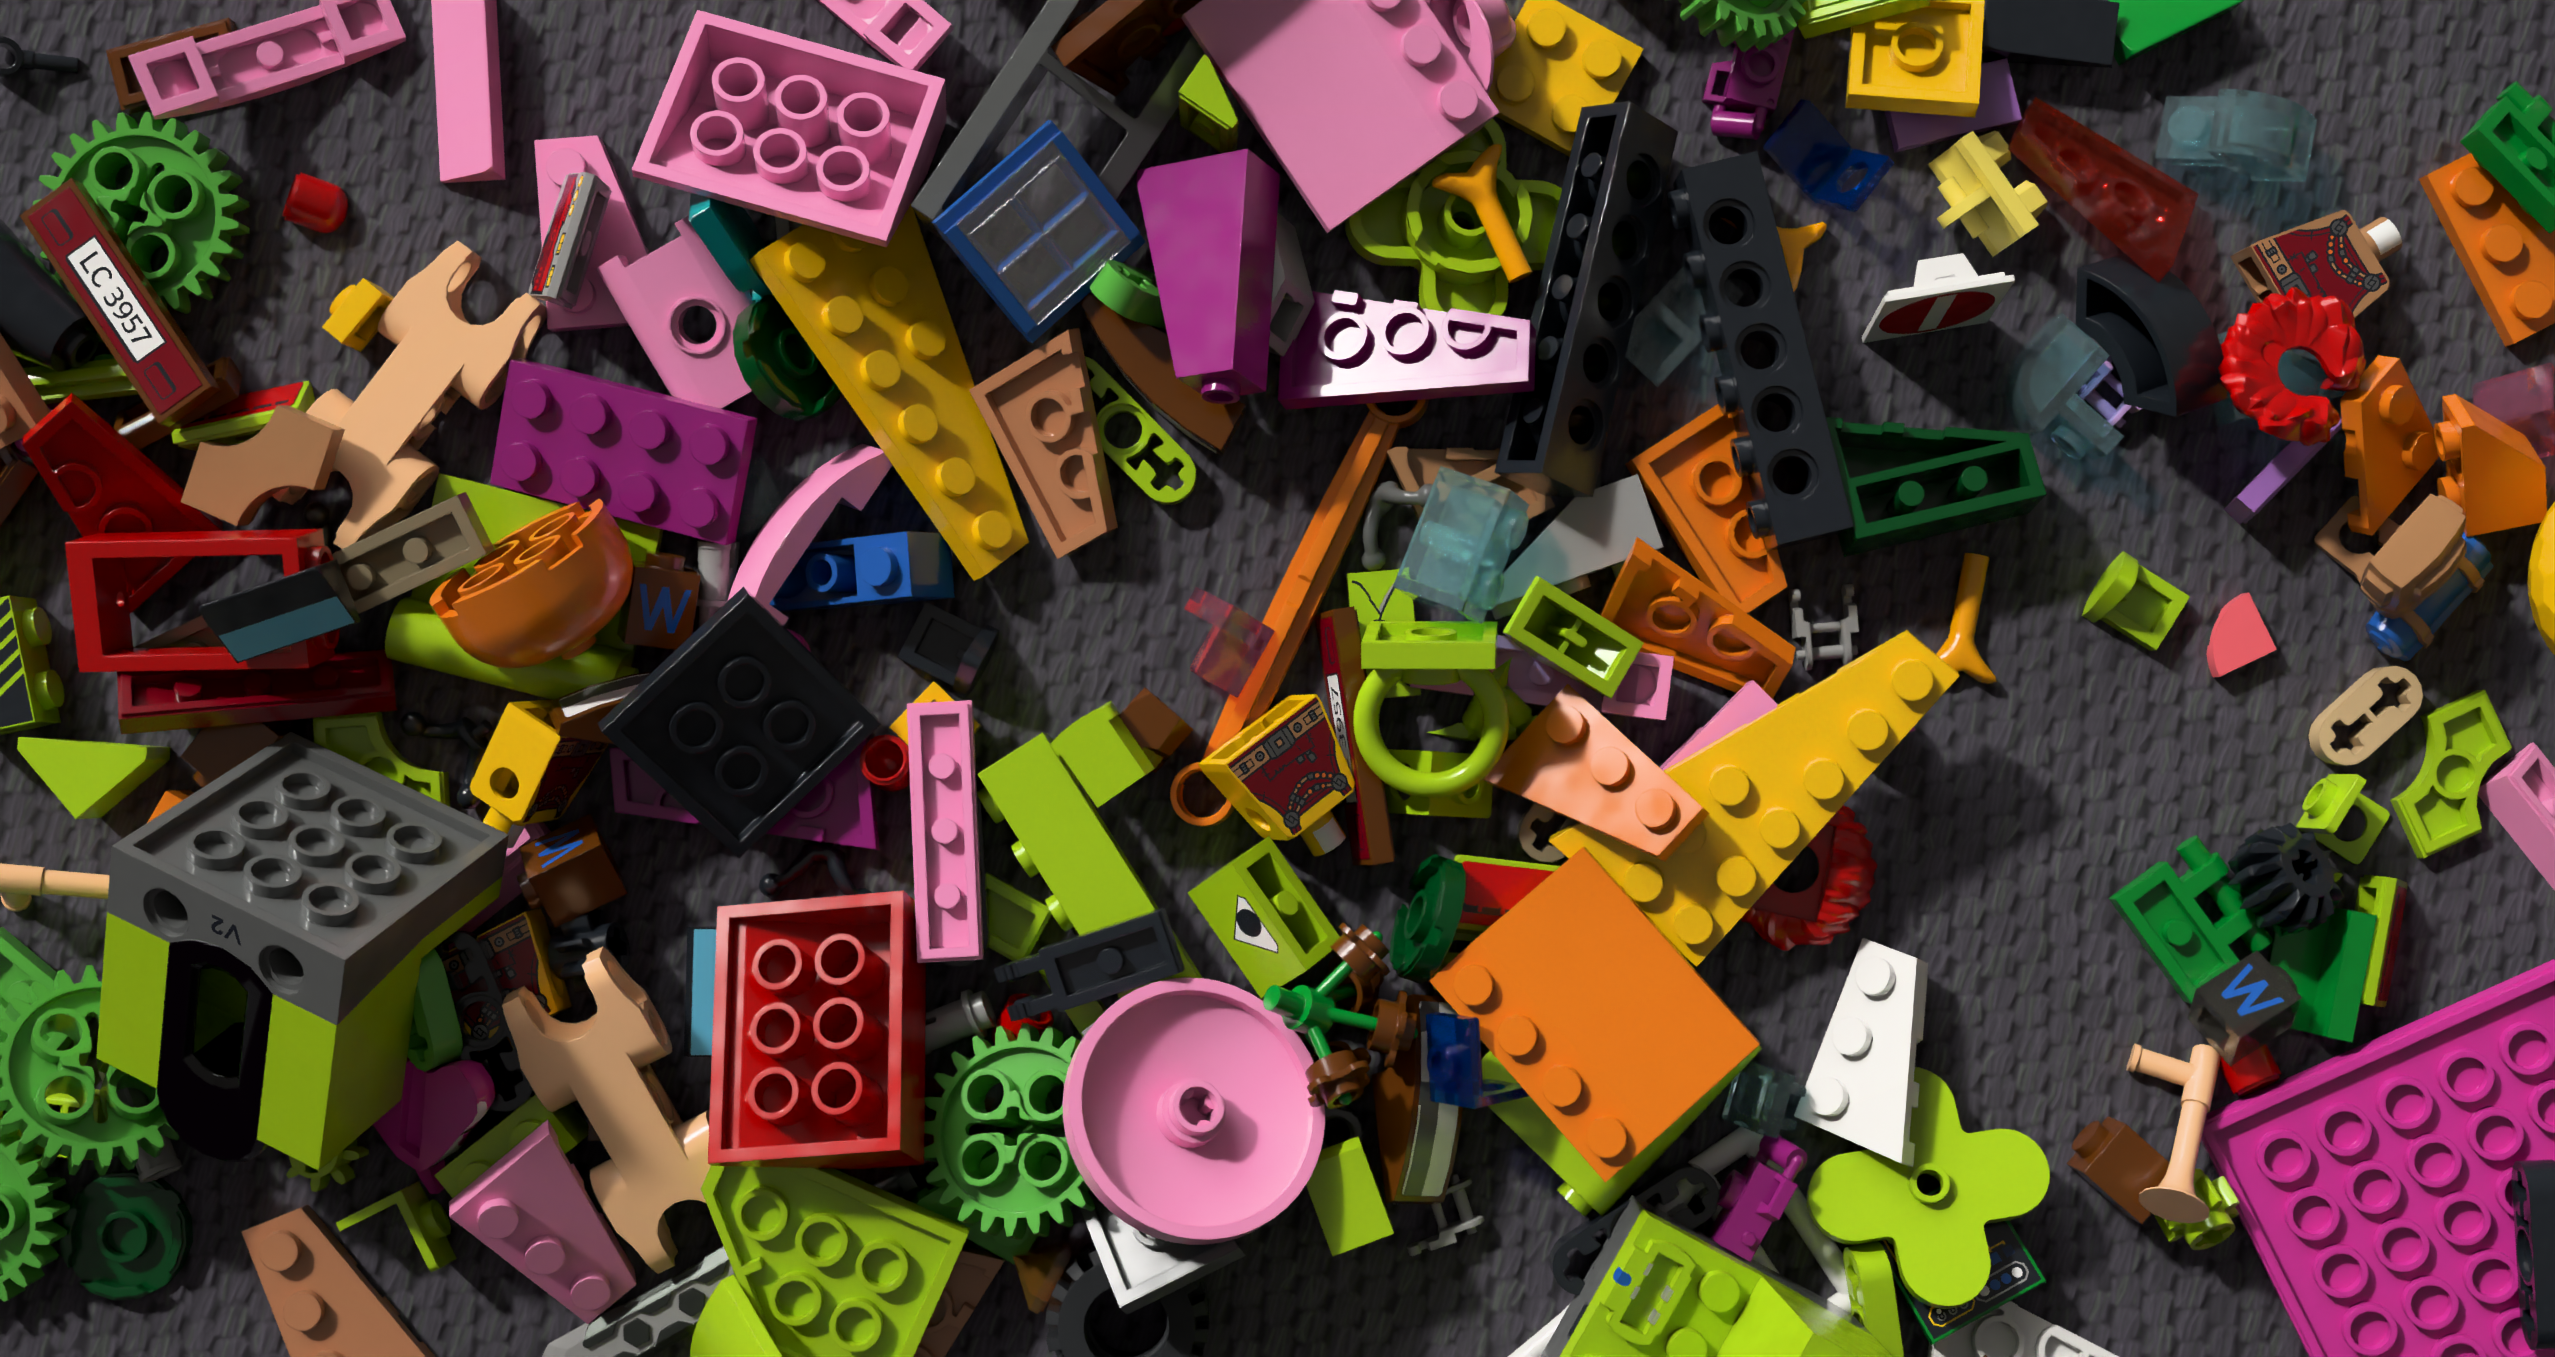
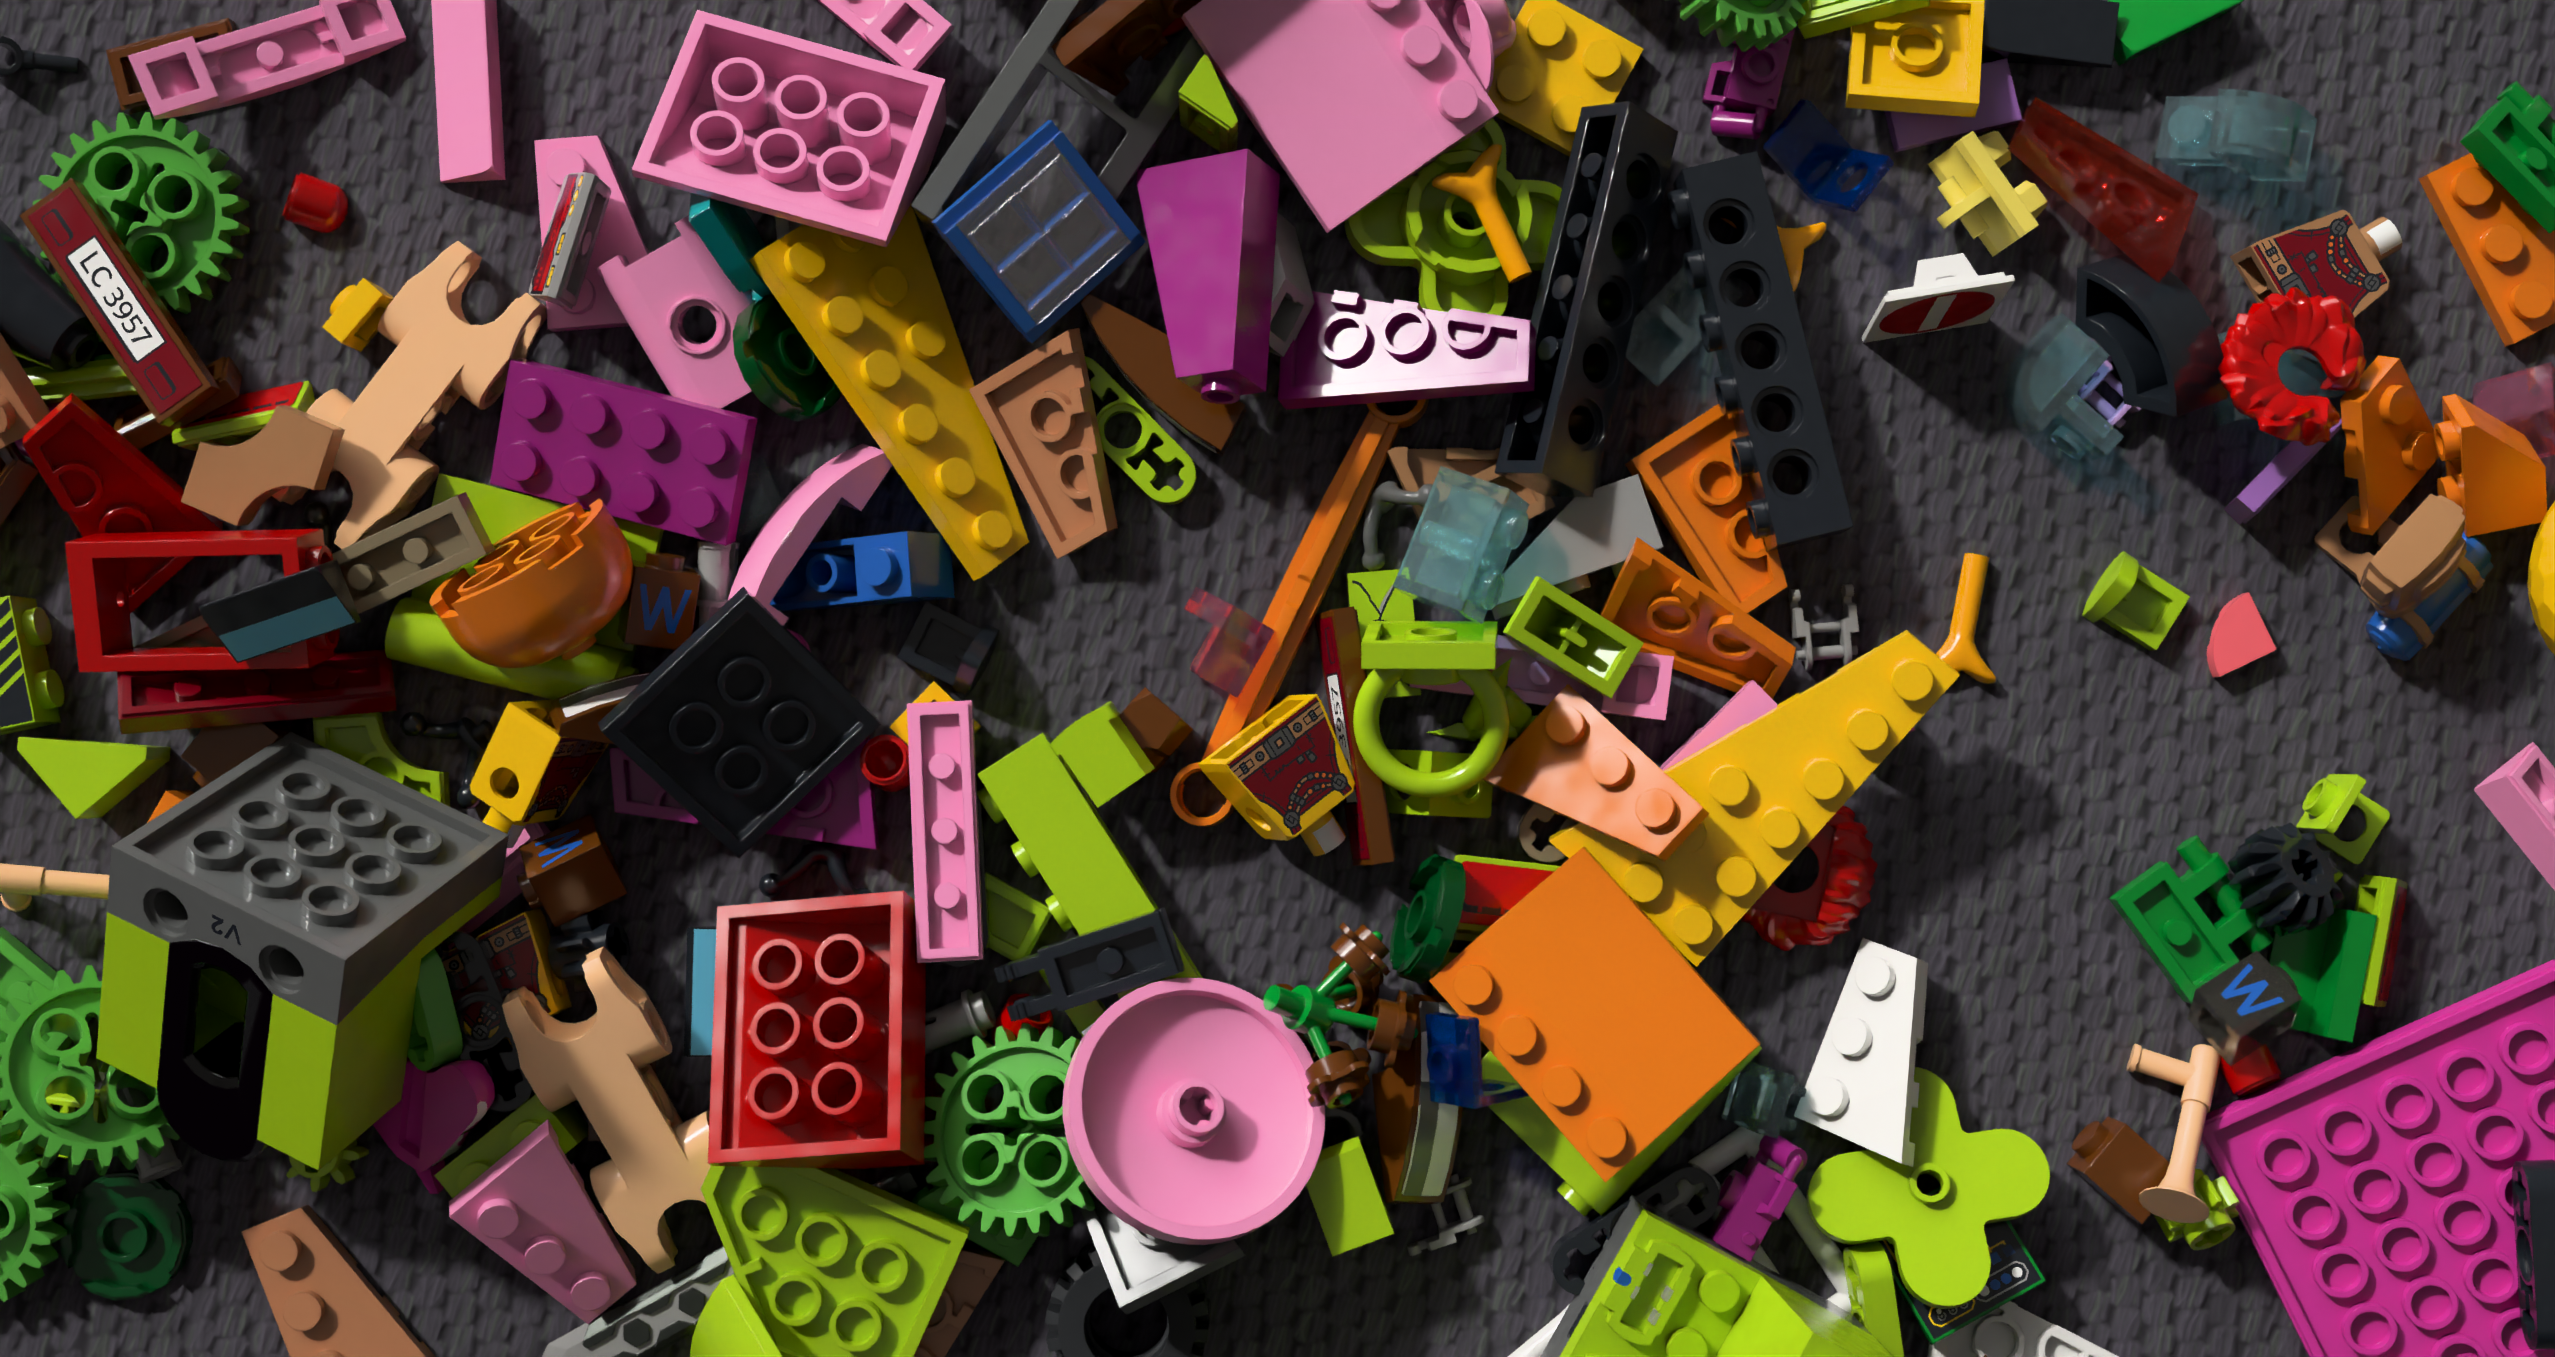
(424, 1219): lime bracket -> none
(1040, 1272): clear orange slope -> none
(1129, 293): bright green beam -> none
(1265, 917): lime brick -> none
(1929, 481): dark green wedge -> none
(2375, 726): tan beam -> none
(2442, 799): lime tile -> none

